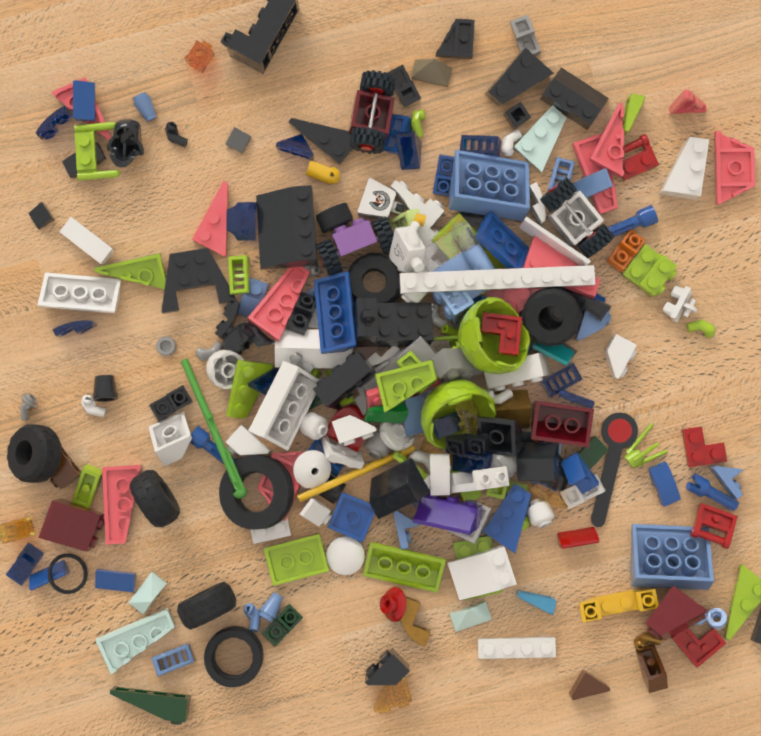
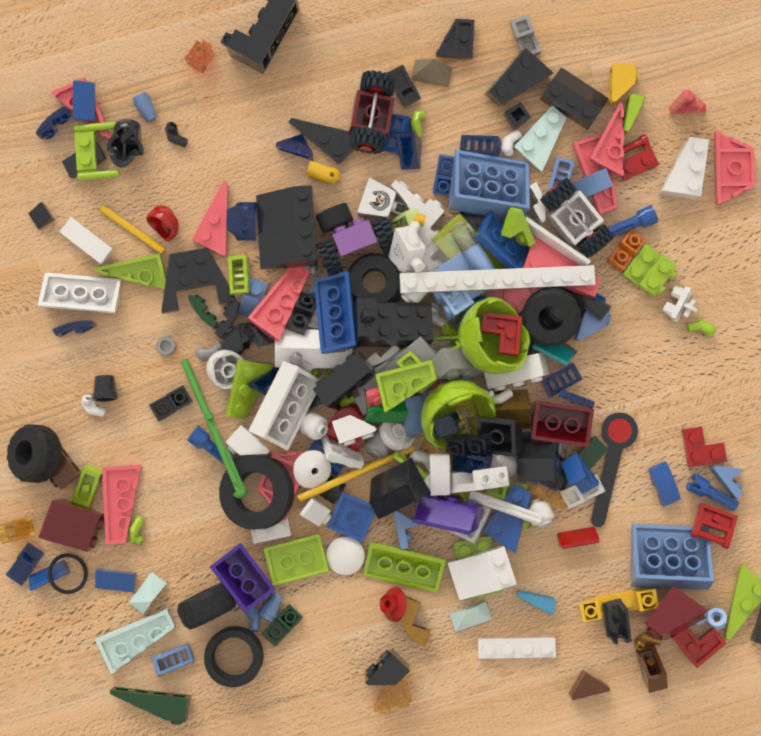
(28, 401): light grey plate -> none
(132, 229): none -> yellow bar
(134, 531): none -> lime arm
(154, 498): black tyre -> none
(163, 222): none -> red hair
(171, 438): white slope -> none
(198, 305): none -> dark green slope
(238, 140): dark grey tile -> none
(242, 578): none -> dark purple slope
(506, 507): none -> white axle
(517, 226): none -> lime slope
(616, 620): none -> black hinge
(618, 354): white slope -> none
(621, 80): none -> yellow slope
(636, 458): lime plant -> none

